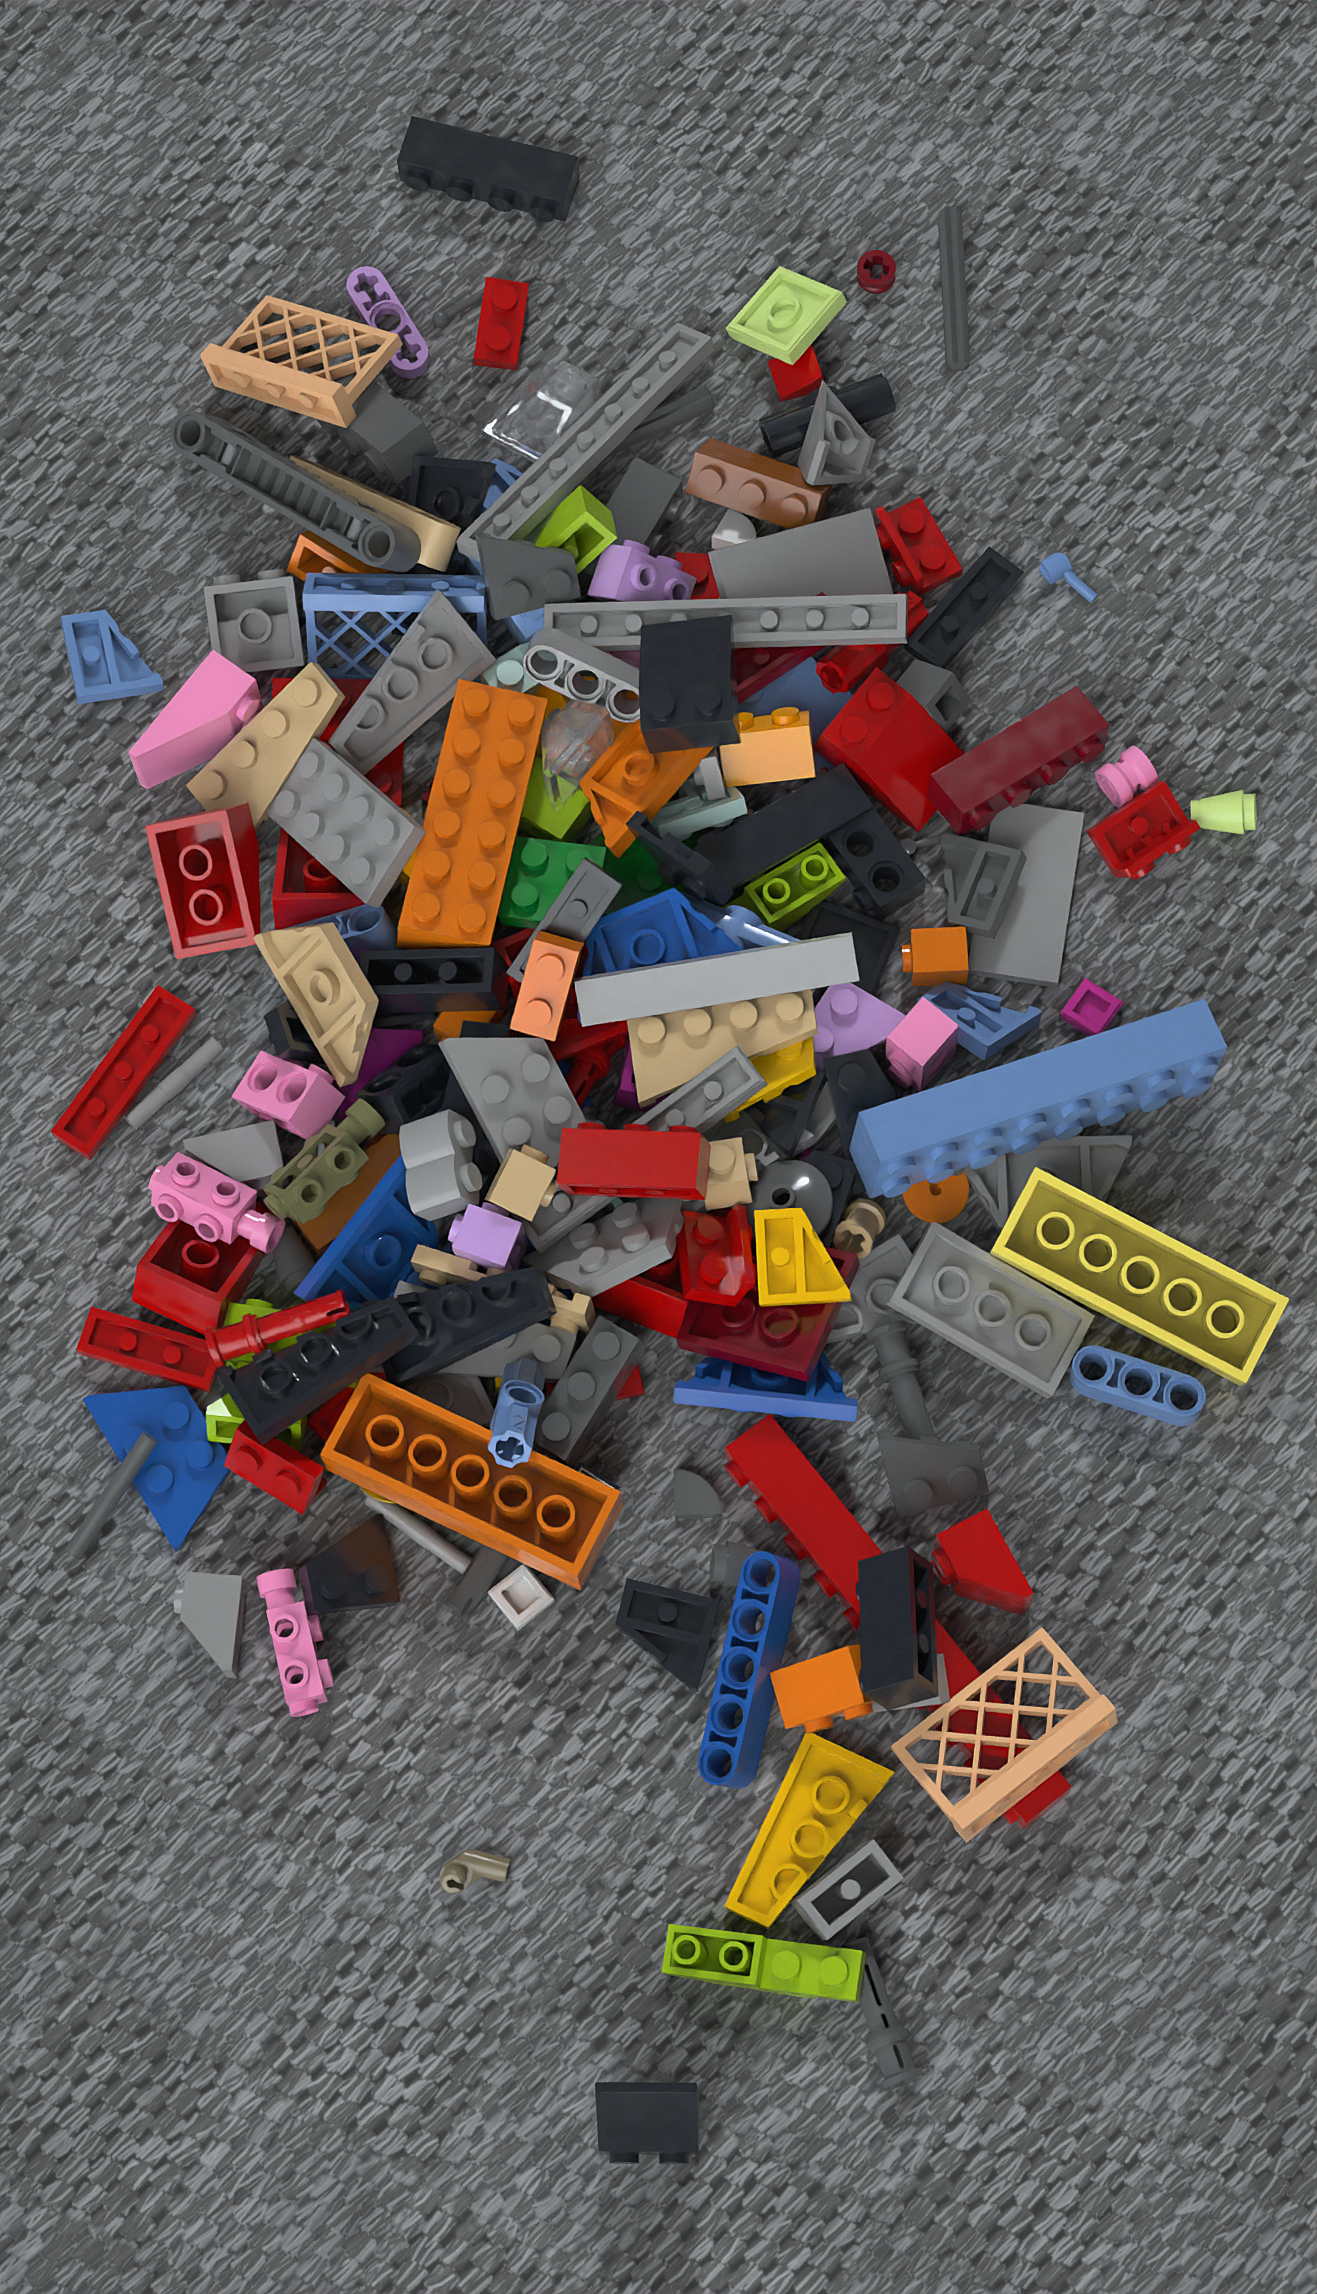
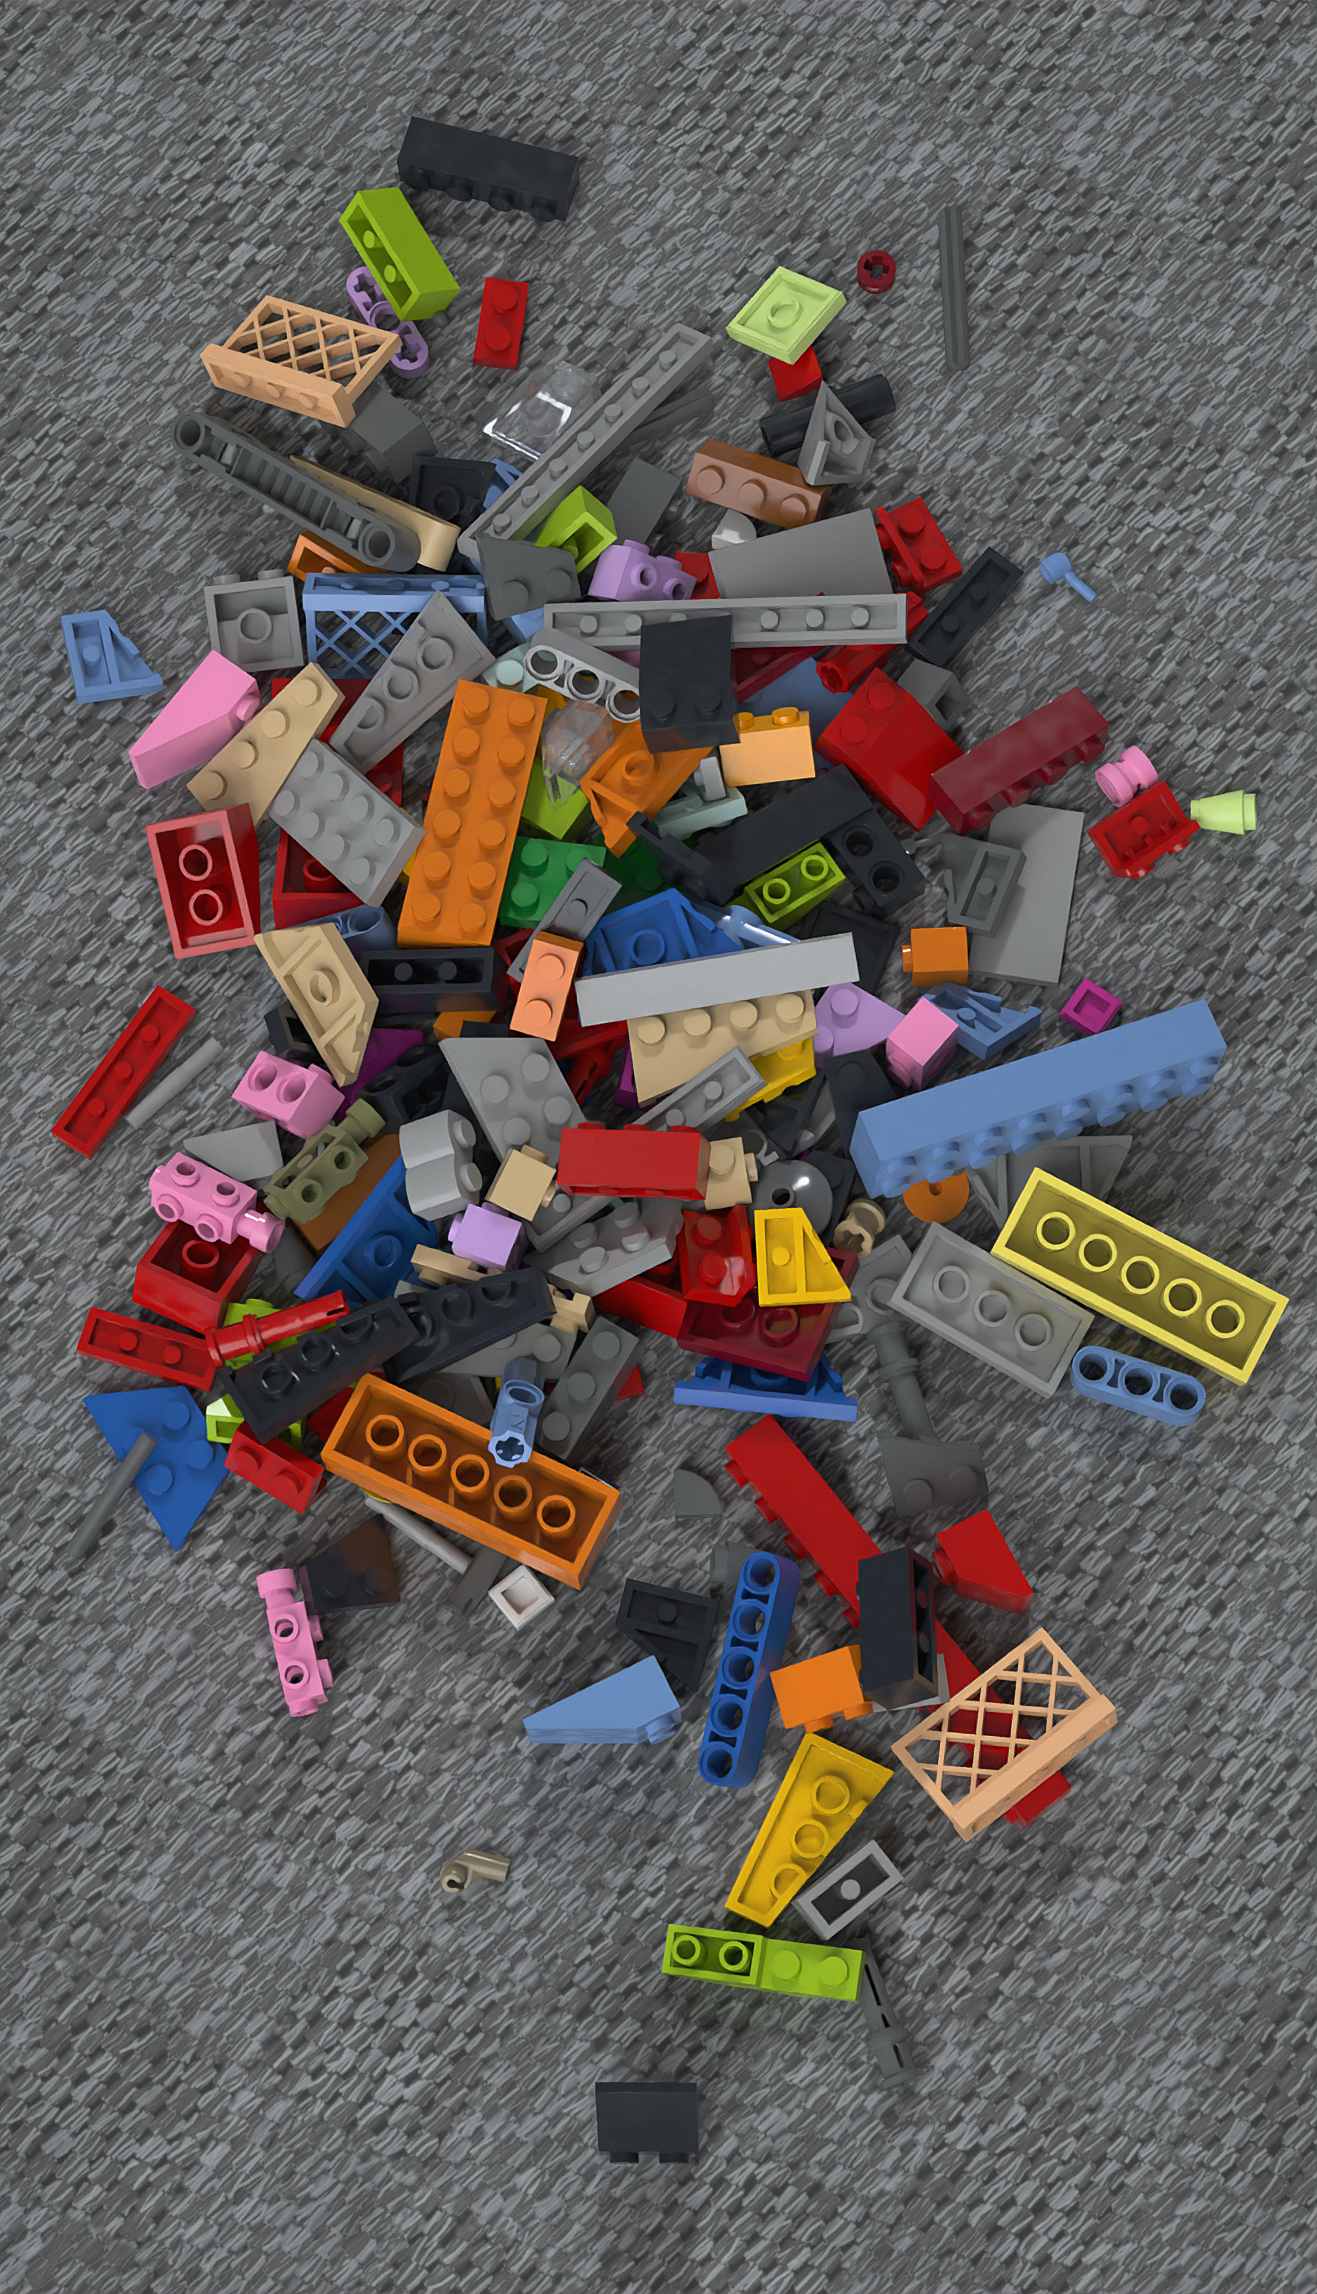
(214, 1614): light grey slope -> none
(399, 253): none -> lime brick
(616, 1710): none -> medium blue slope

